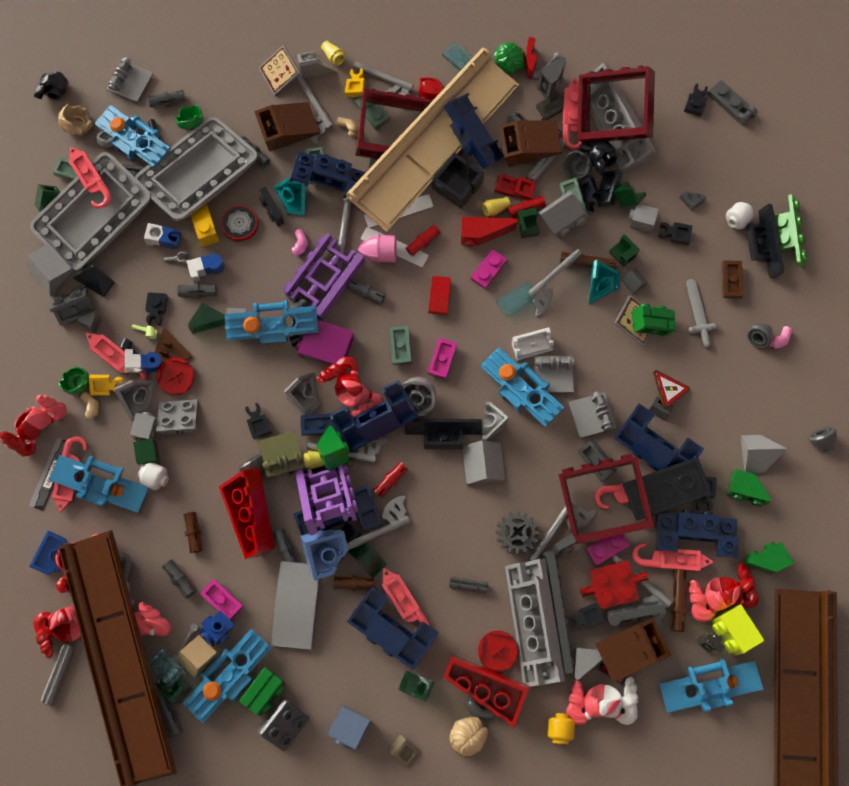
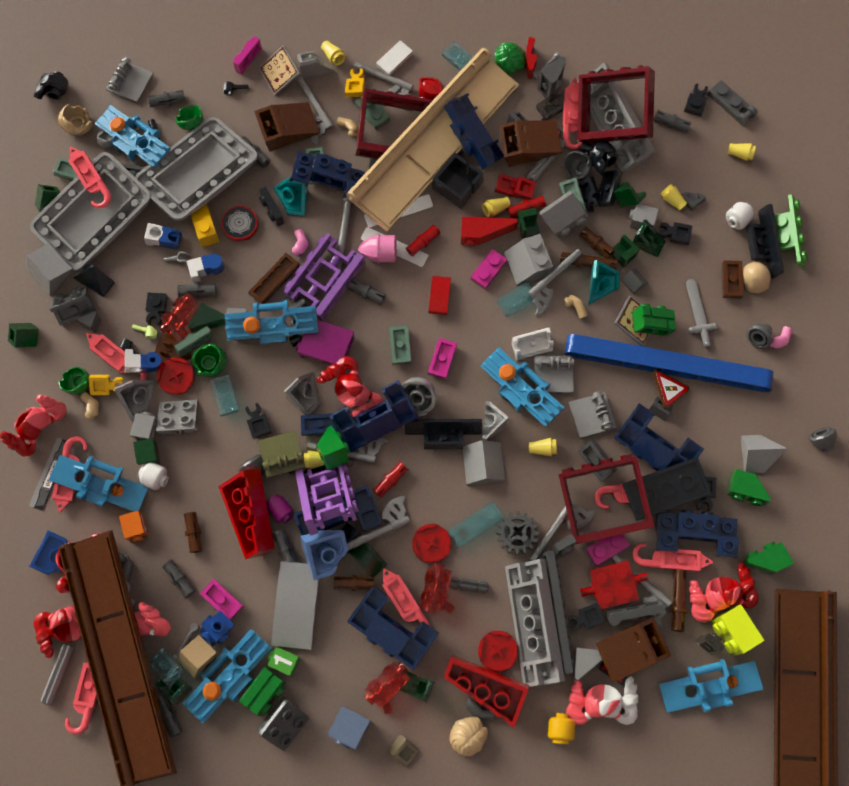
(23, 335): none -> dark green panel
(84, 701): none -> coral plate
(133, 526): none -> orange brick
(175, 320): none -> clear red brick
(193, 341): none -> sand green plate
(209, 360): none -> green hair
(224, 395): none -> clear light blue plate
(229, 87): none -> black hand
(246, 56): none -> dark pink plate
(274, 278): none -> reddish brown plate
(280, 508): none -> magenta brick
(283, 661): none -> bright green brick
(386, 685): none -> clear red brick
(394, 58): none -> white tile
(431, 543): none -> red tile
(435, 590): none -> clear red brick
(476, 524): none -> clear light blue plate
(529, 260): none -> light grey slope
(544, 447): none -> light yellow cone
(578, 304): none -> tan arm
(597, 242): none -> reddish brown pin
(649, 239): none -> clear green slope
(669, 363): none -> blue beam
(672, 121): none -> dark grey pin
(673, 197): none -> light yellow cone
(742, 151): none -> light yellow cone
(756, 277): none -> tan hair

